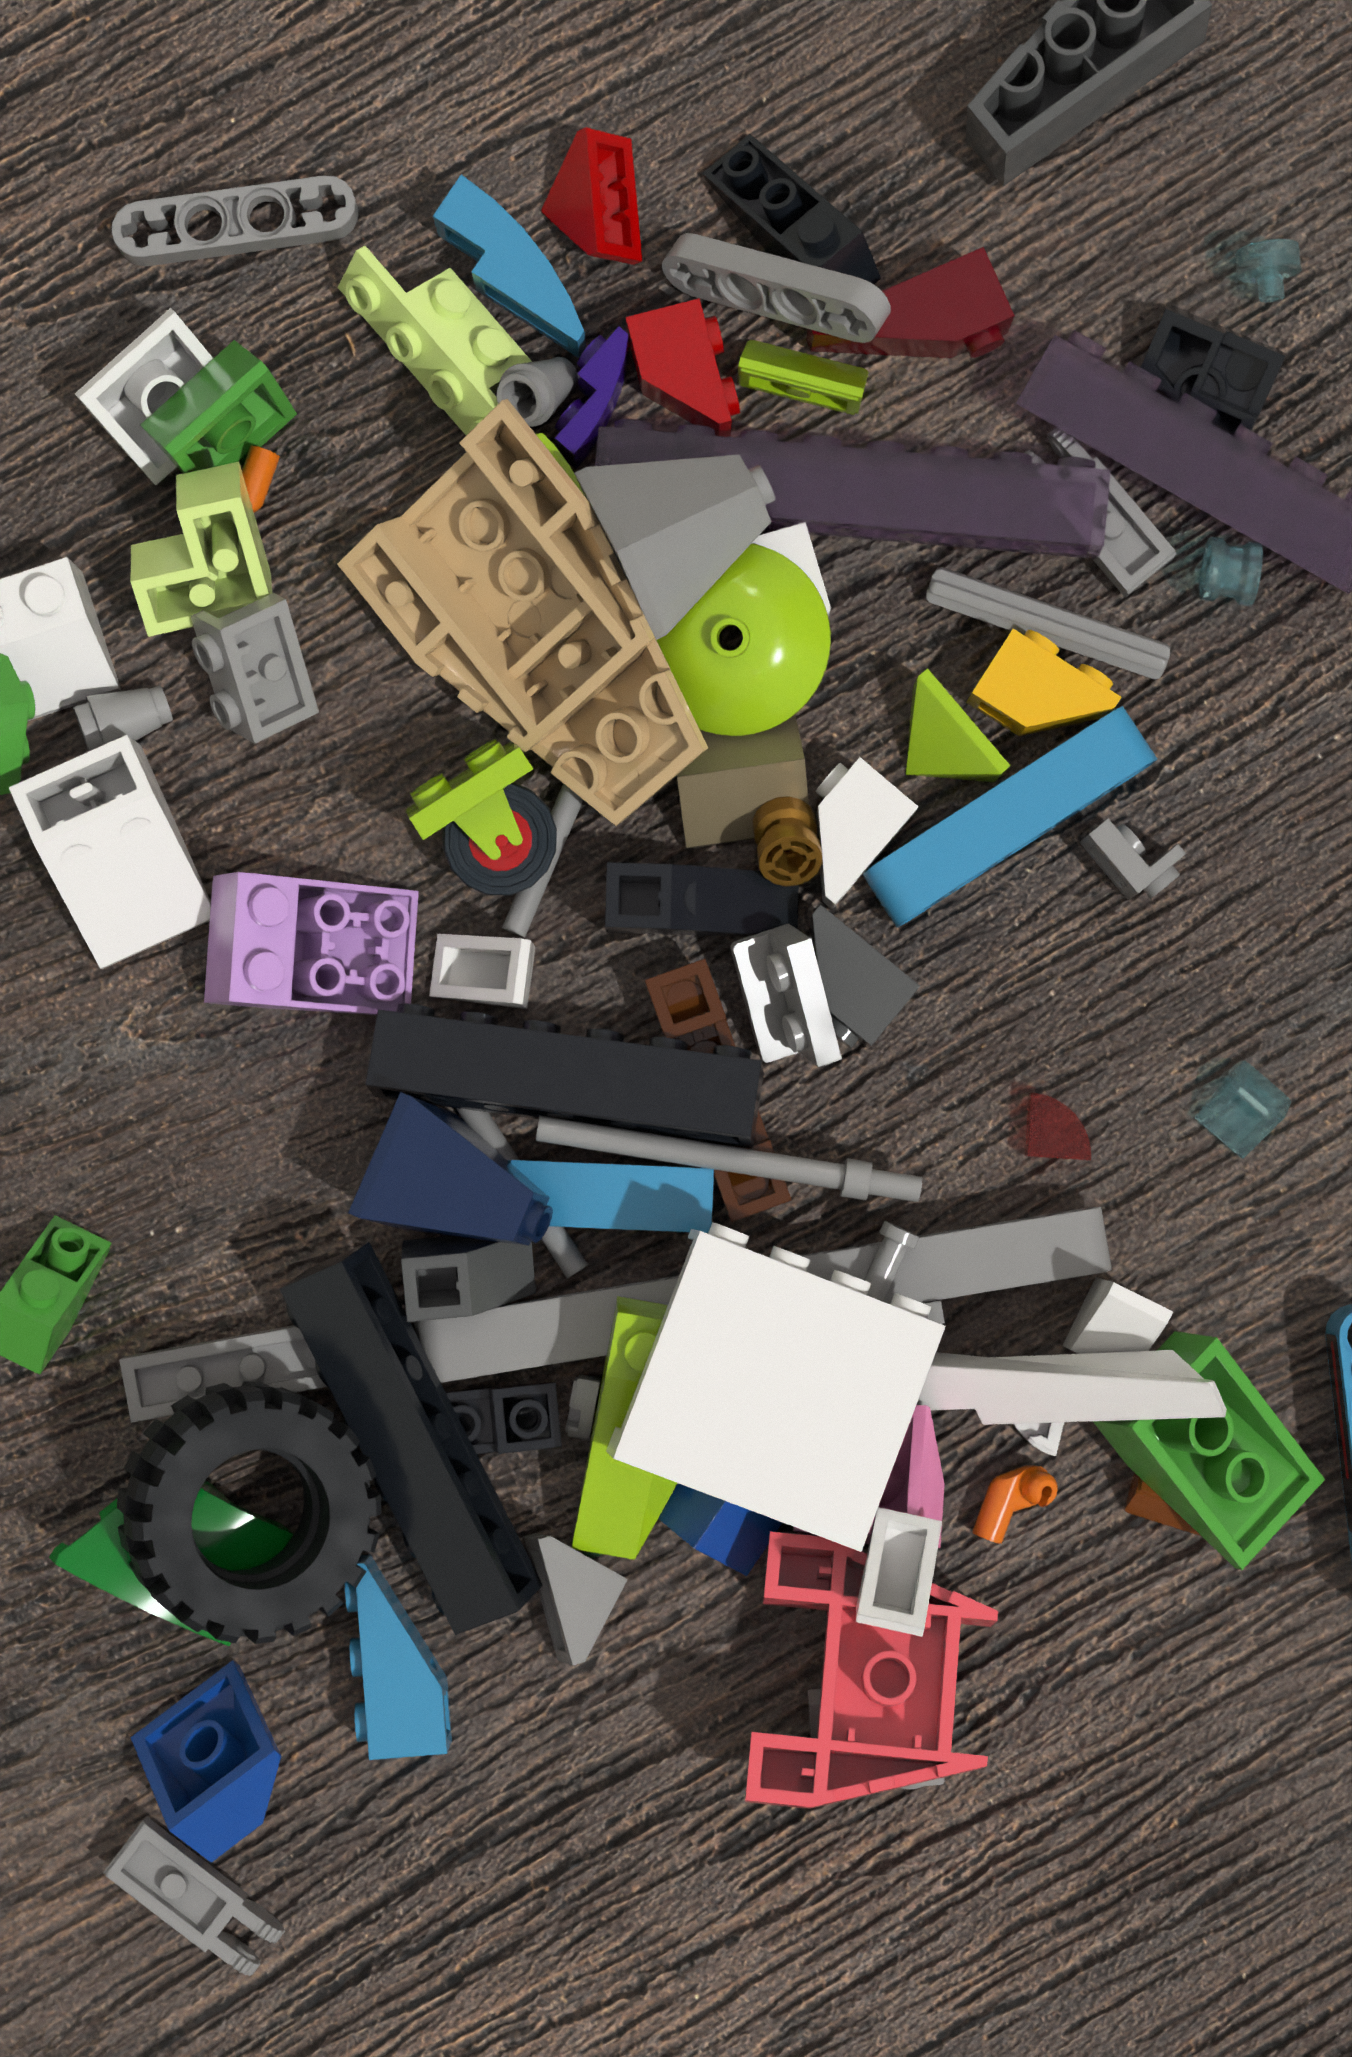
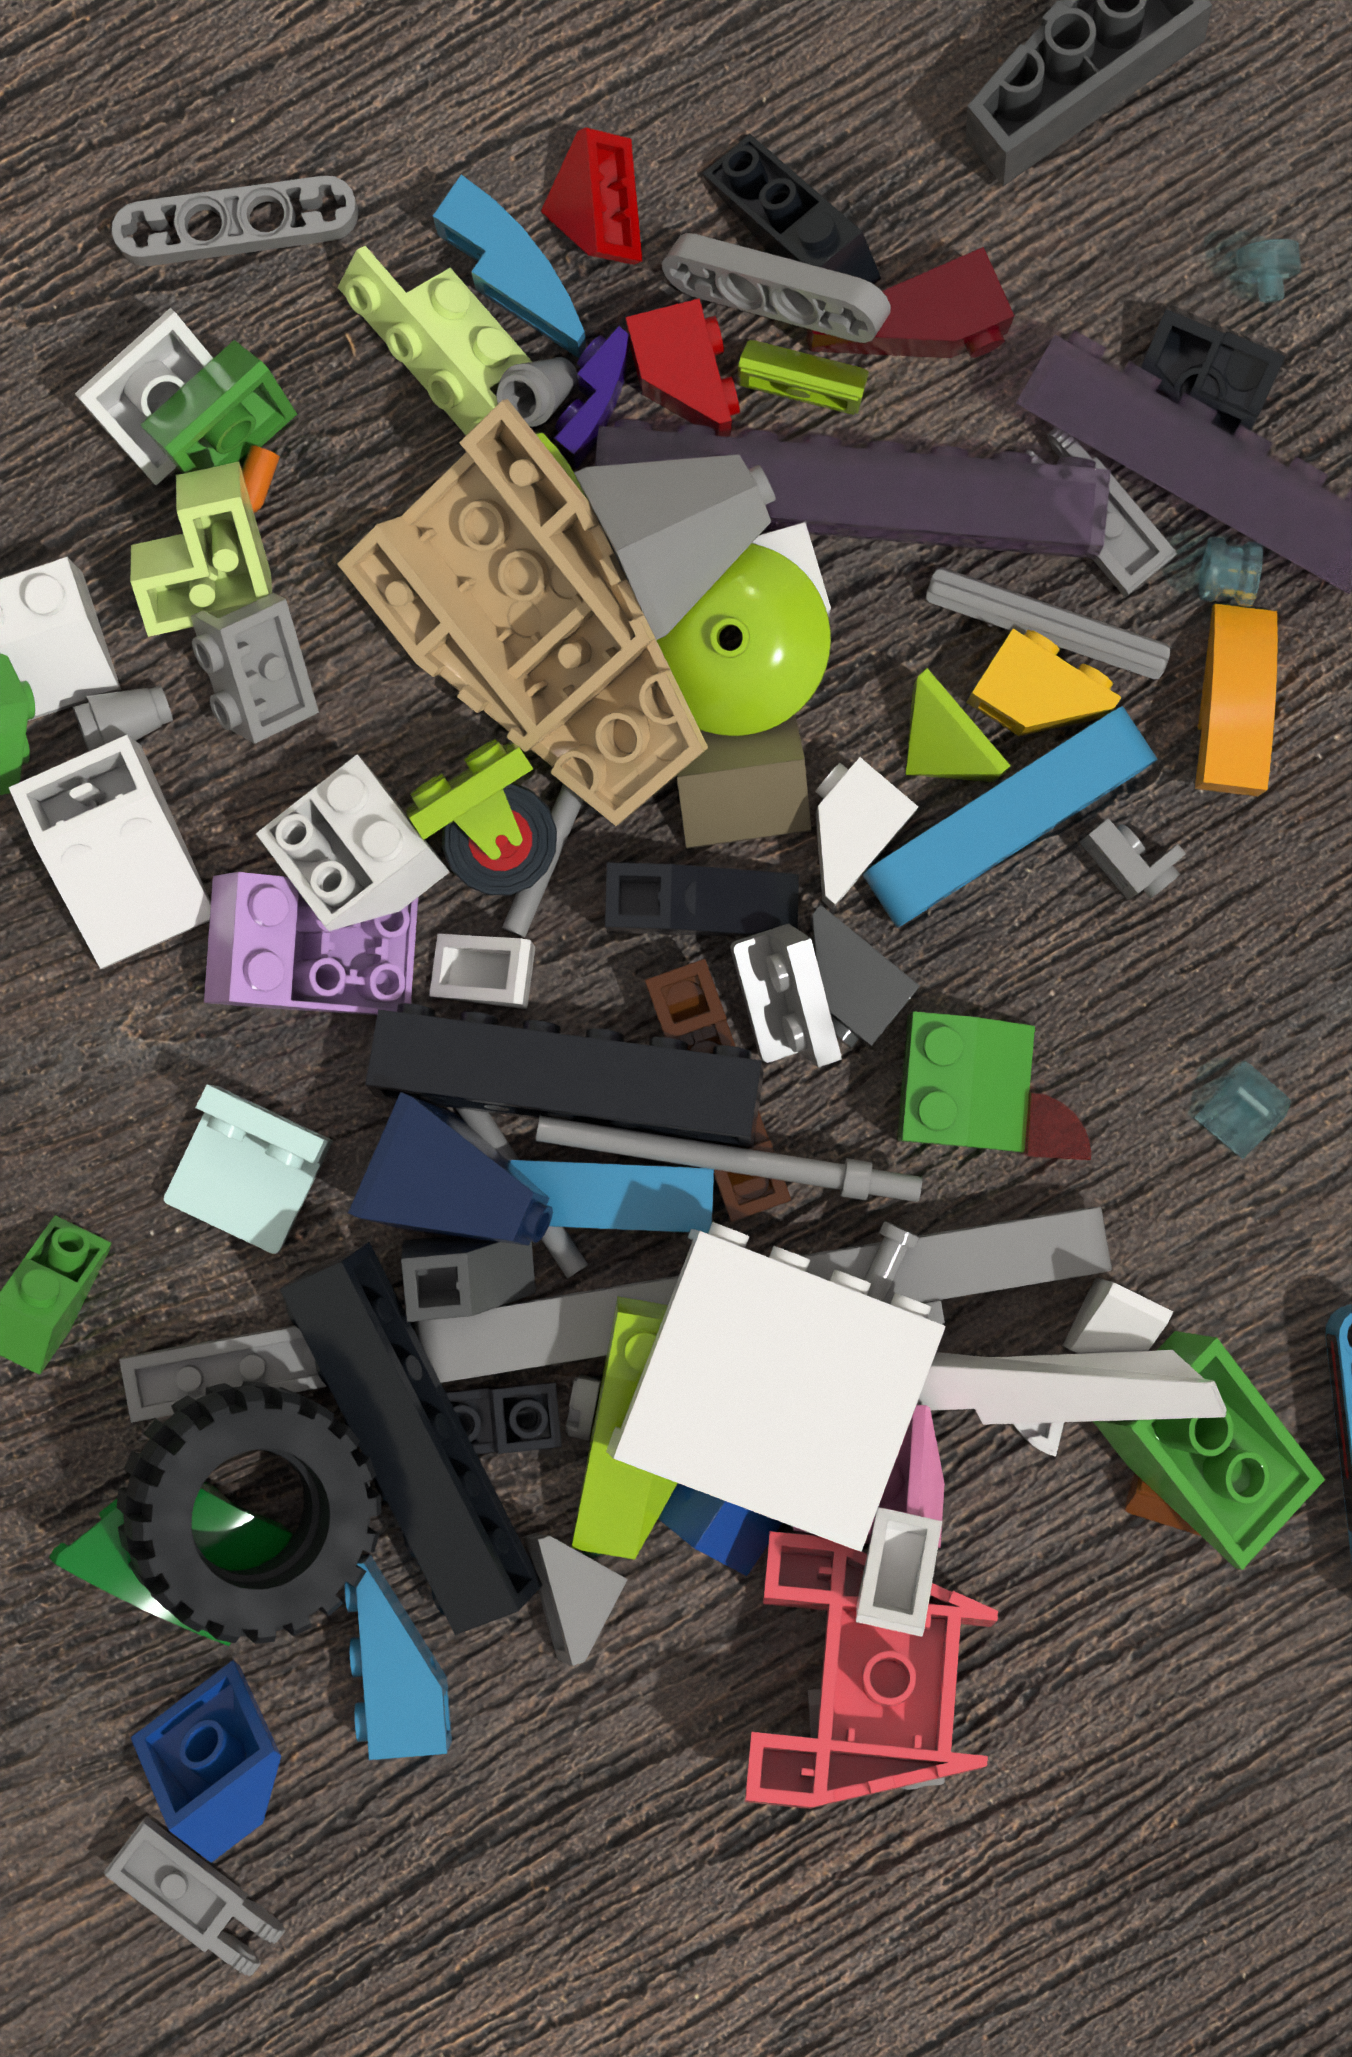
(246, 1169): none -> light aqua bracket
(352, 849): none -> white slope
(787, 841): pearl gold wheel -> none
(965, 1082): none -> bright green slope
(1012, 1493): orange arm -> none
(1238, 701): none -> light orange slope

